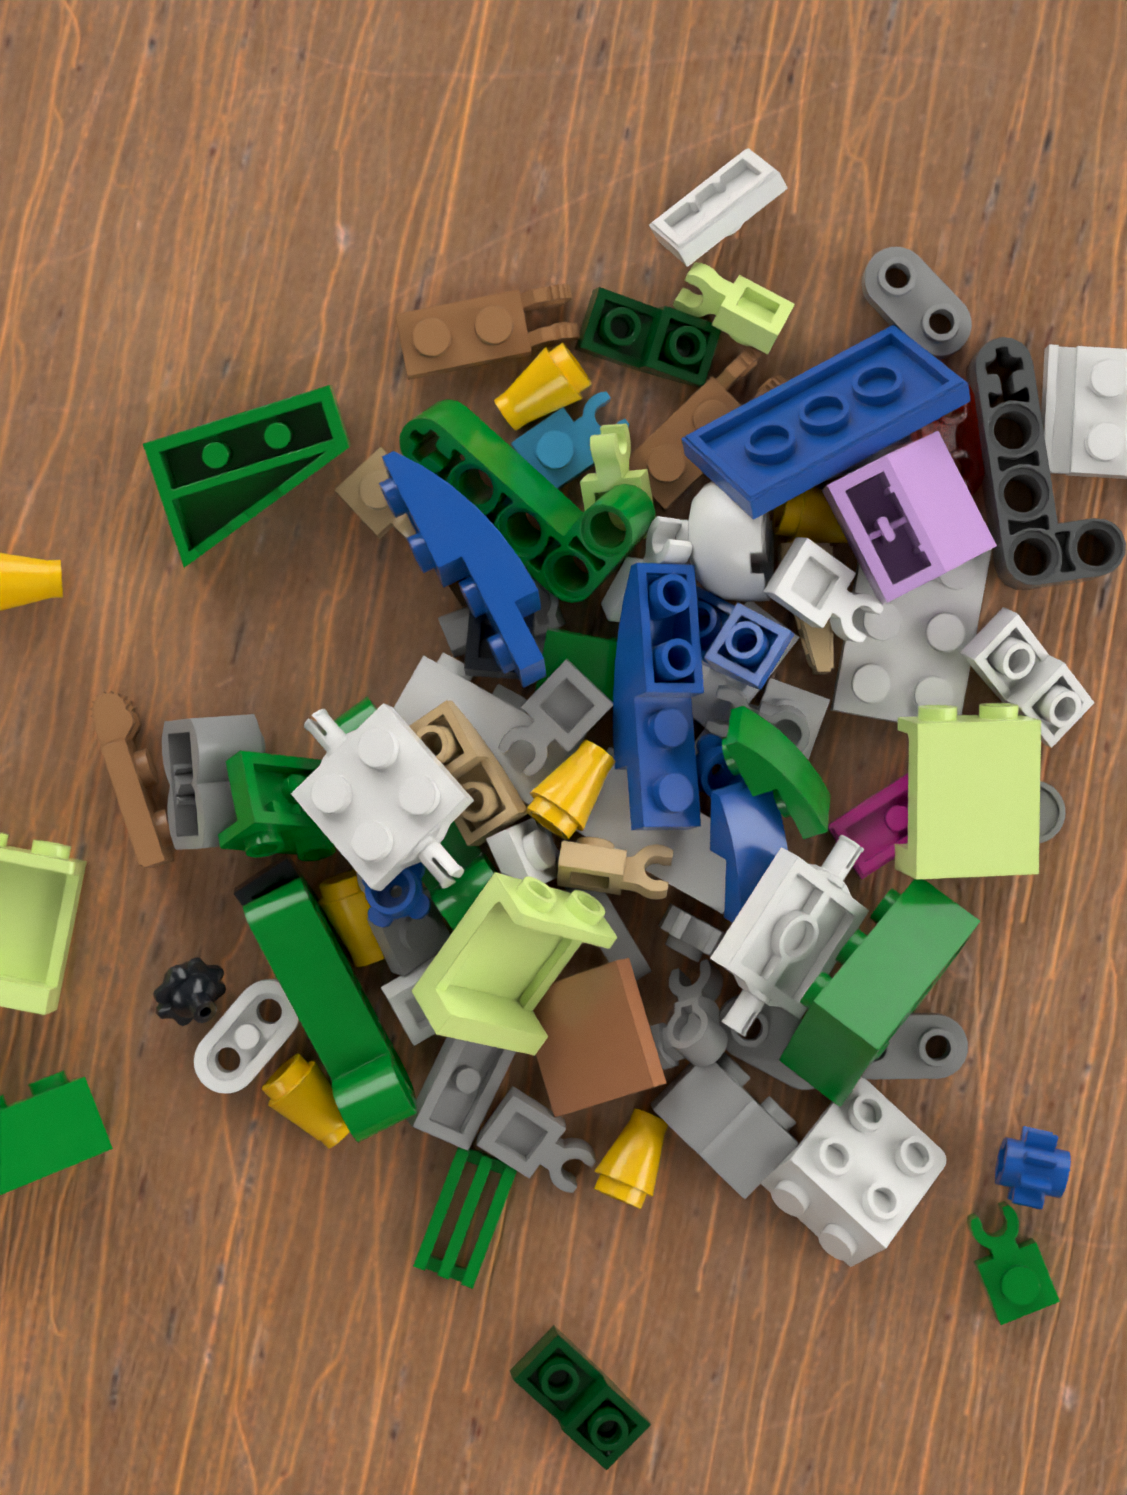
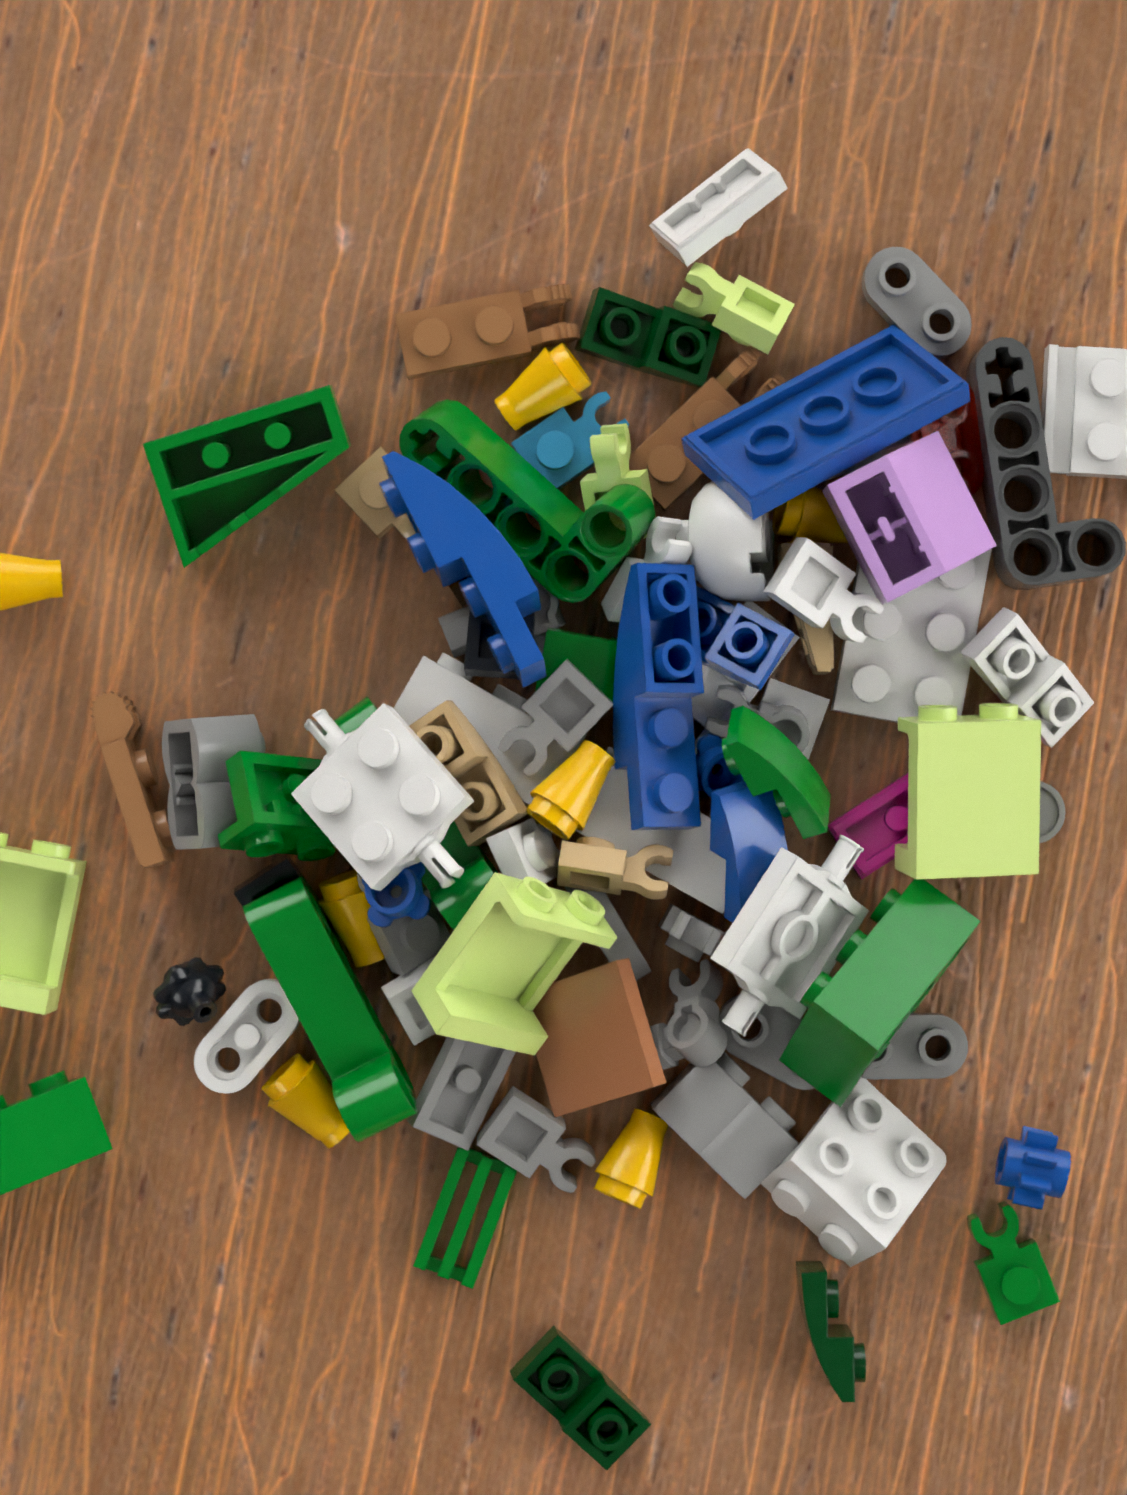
(833, 1343): none -> dark green slope

